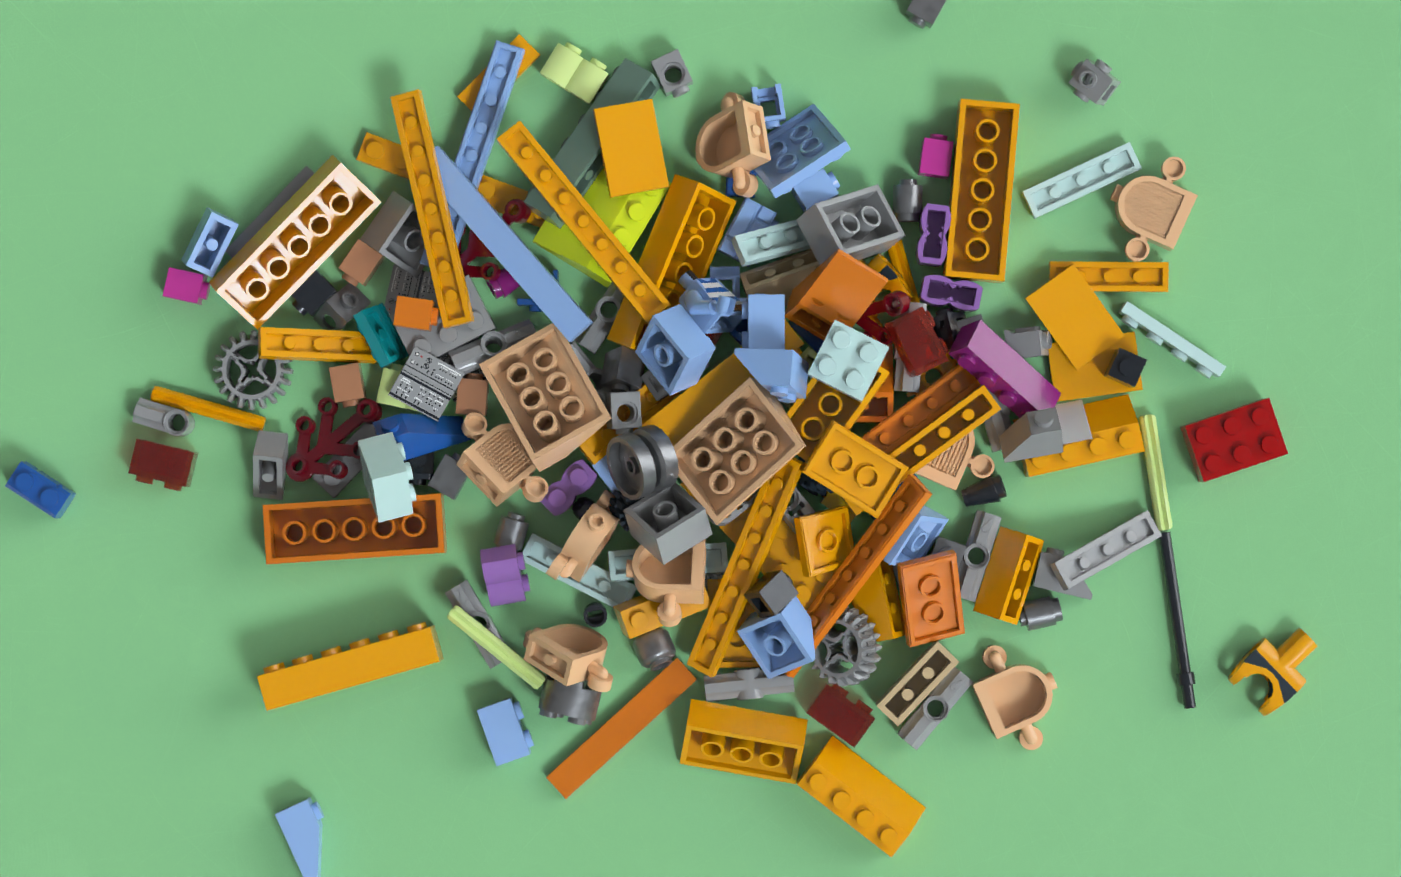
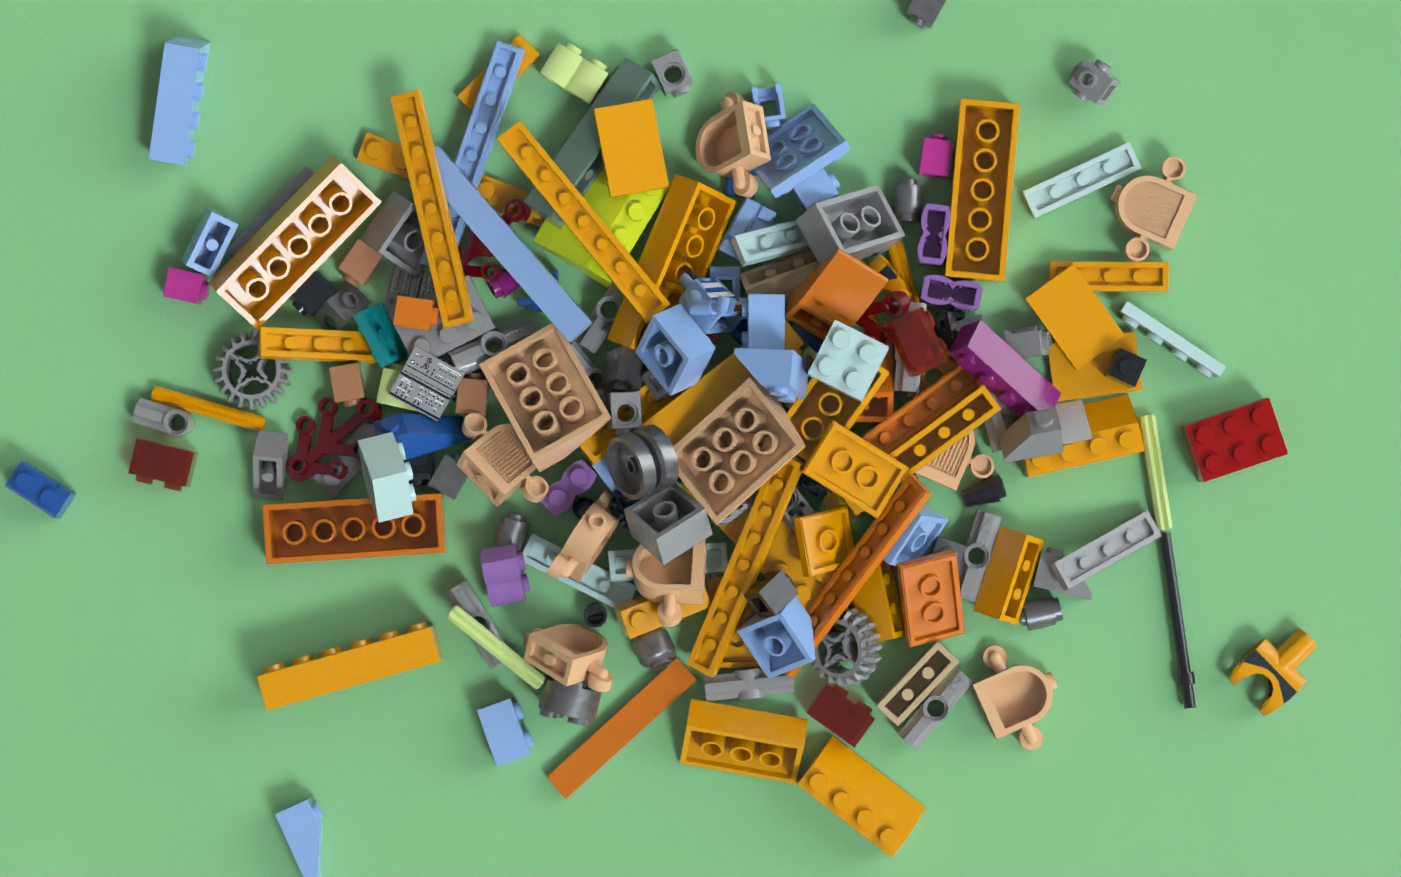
(178, 100): none -> light blue wedge

